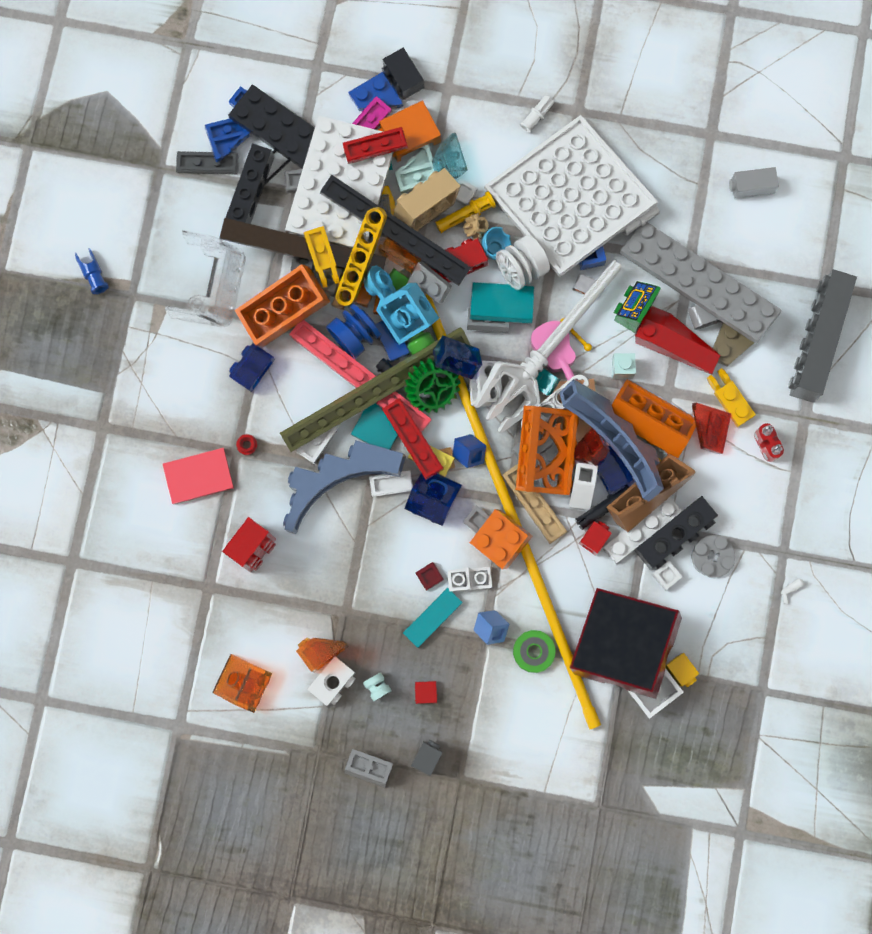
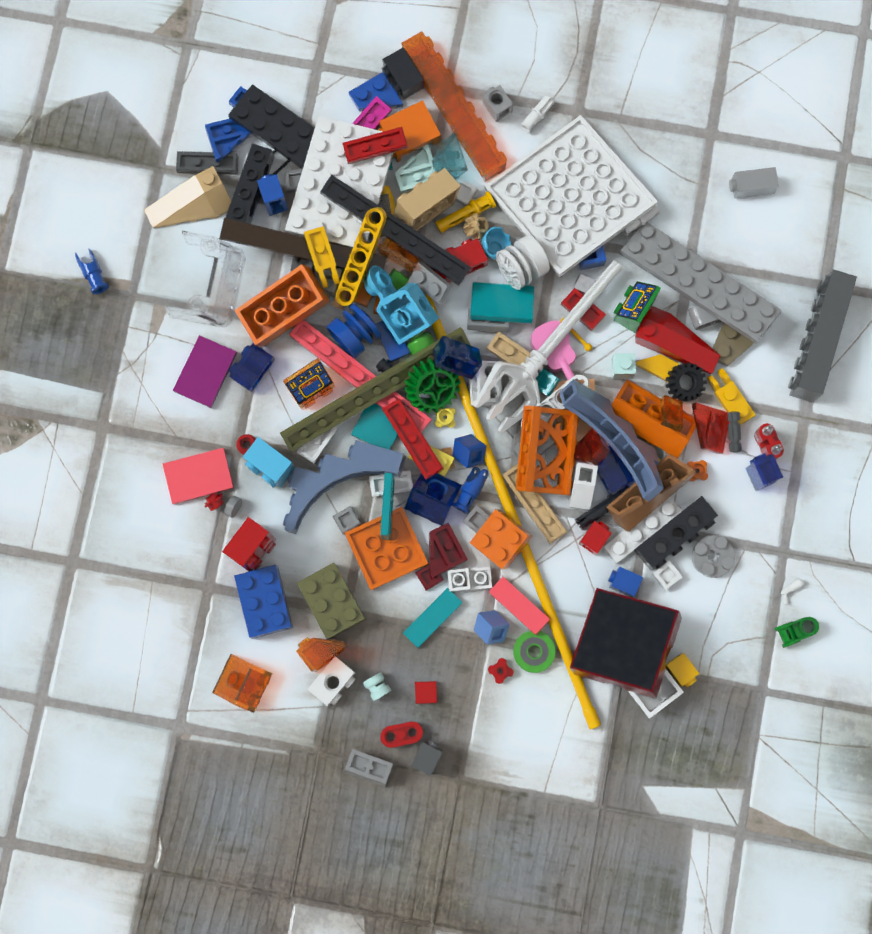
(193, 200): none -> tan wedge
(205, 371): none -> magenta tile
(214, 501): none -> red plate
(233, 506): none -> light grey tile
(263, 601): none -> blue brick
(269, 462): none -> medium azure brick
(272, 194): none -> blue brick
(309, 384): none -> slope
(331, 601): none -> olive brick
(346, 520): none -> light grey tile
(386, 559): none -> orange plate
(387, 506): none -> teal tile
(401, 734): none -> red plate
(444, 550): none -> dark red wing
(445, 422): none -> light yellow plate
(454, 107): none -> clear orange brick
(471, 489): none -> blue piece
(494, 670): none -> red plate
(501, 110): none -> light grey brick
(507, 349): none -> tan hinge
(519, 606): none -> coral tile
(592, 316): none -> red plate
(625, 581): none -> blue brick
(657, 366): none -> yellow tile
(672, 413): none -> clear orange tile
(697, 382): none -> black tyre
(701, 466): none -> orange plate
(734, 431): none -> dark grey axle
(763, 471): none -> clear blue brick
(793, 631): none -> green piece

